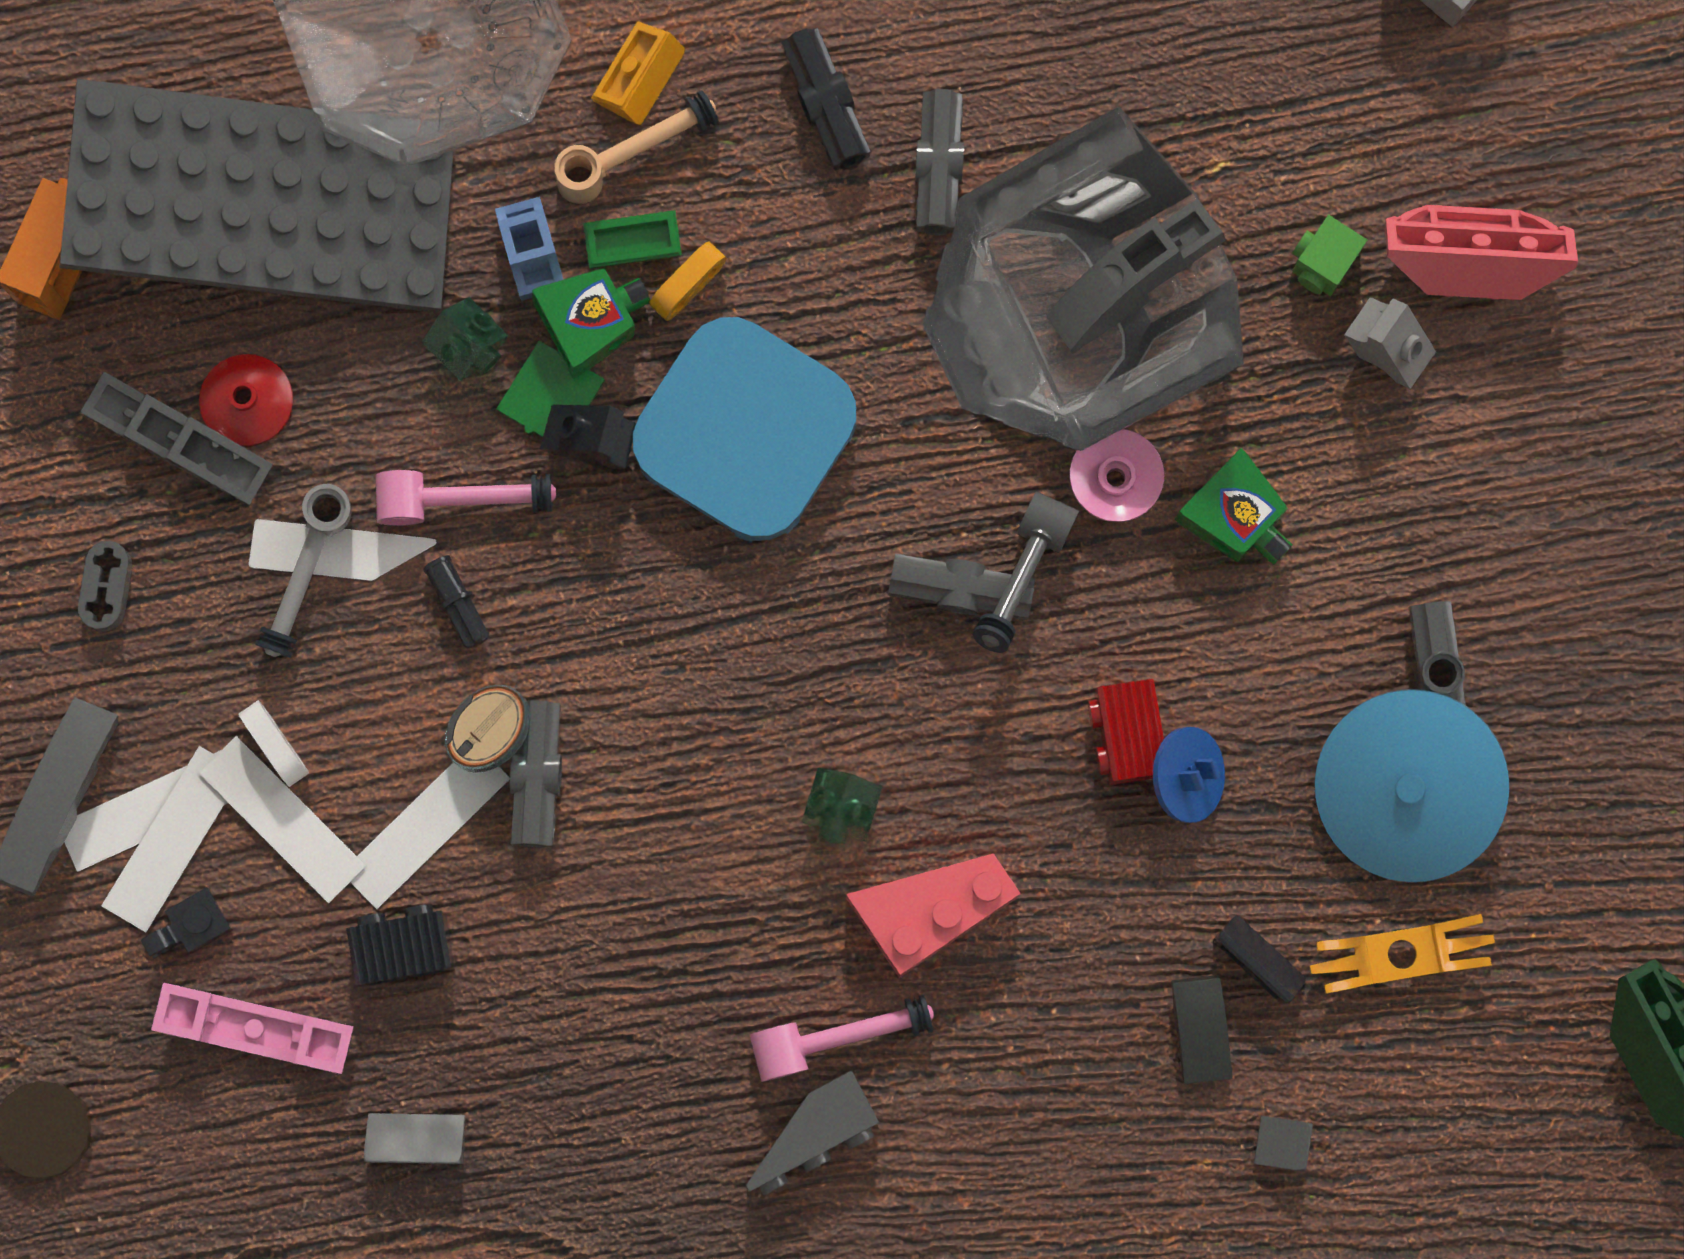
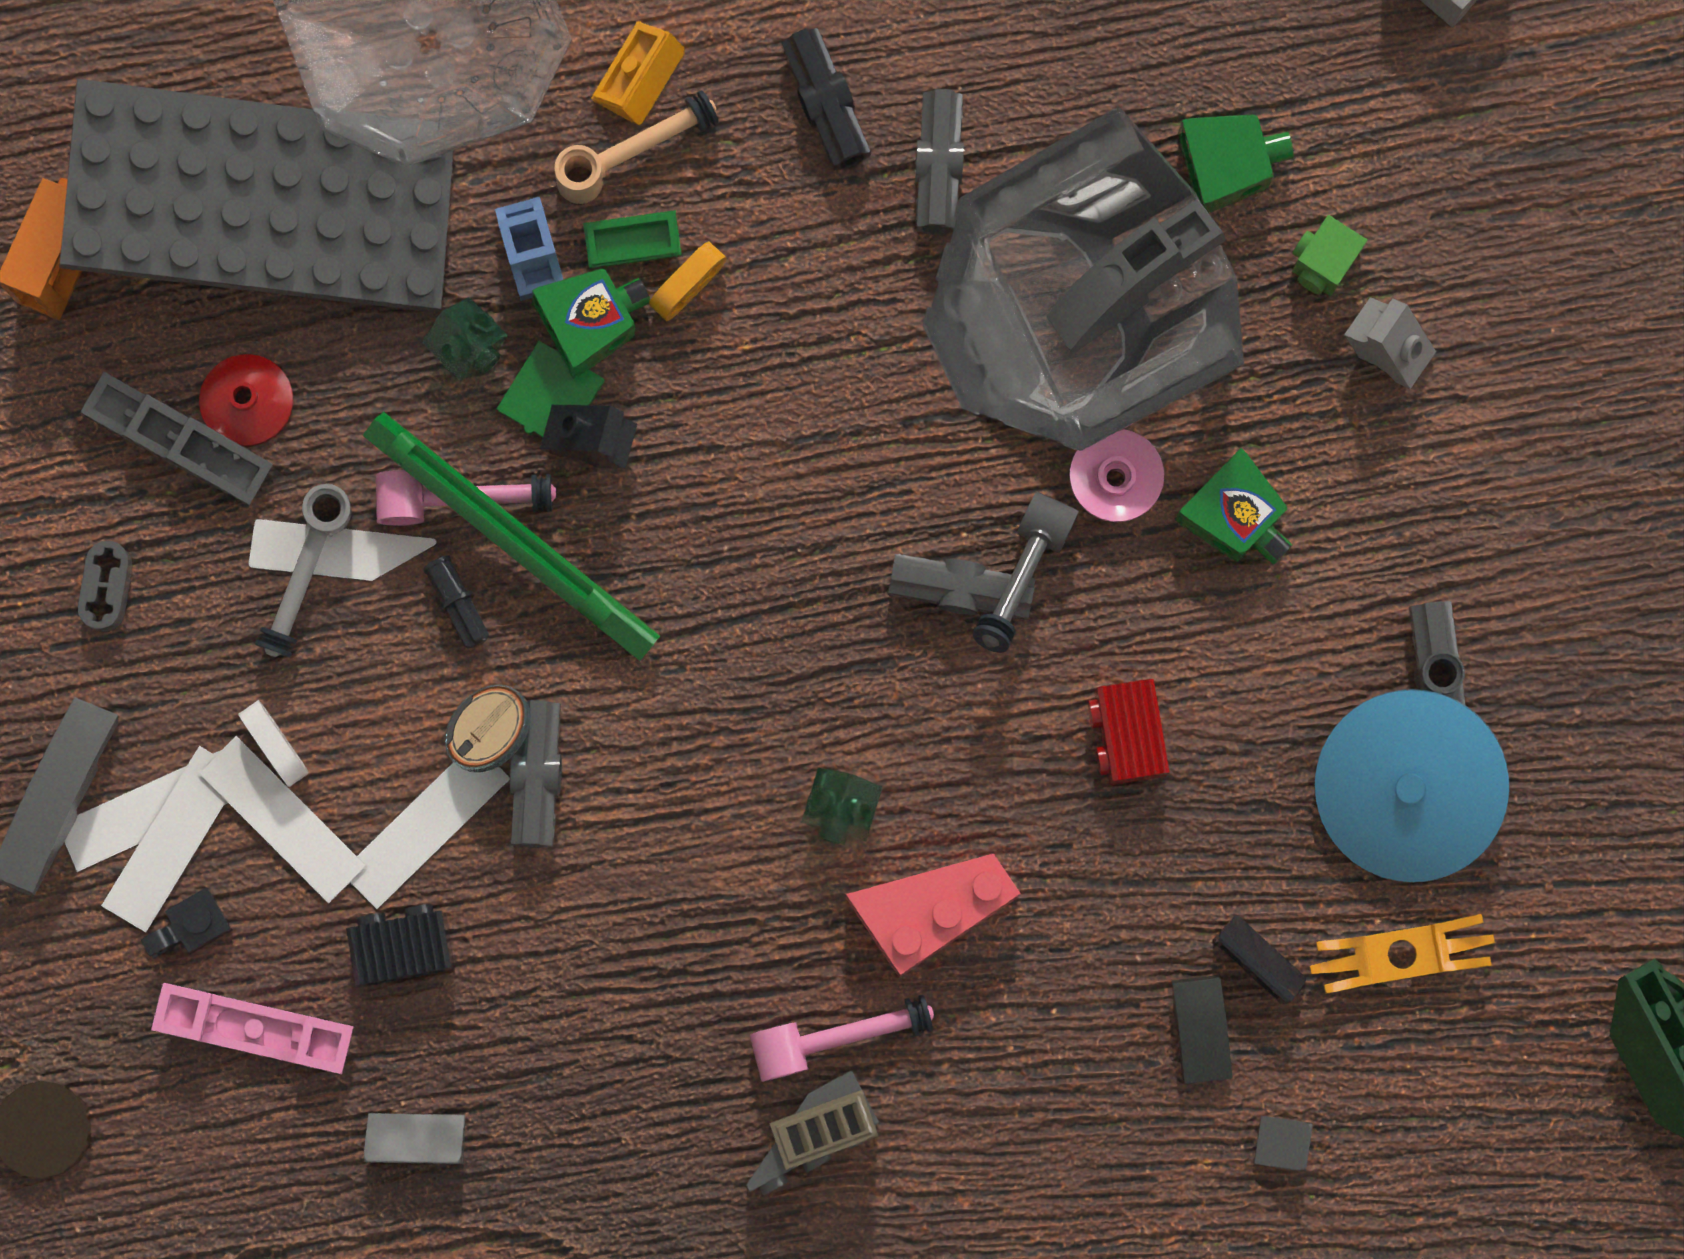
(511, 536): none -> green piece
(744, 428): dark azure tile -> none
(862, 1115): none -> dark tan slope
(1188, 774): blue piece -> none
(1230, 157): none -> green torso
(1479, 251): coral wedge -> none

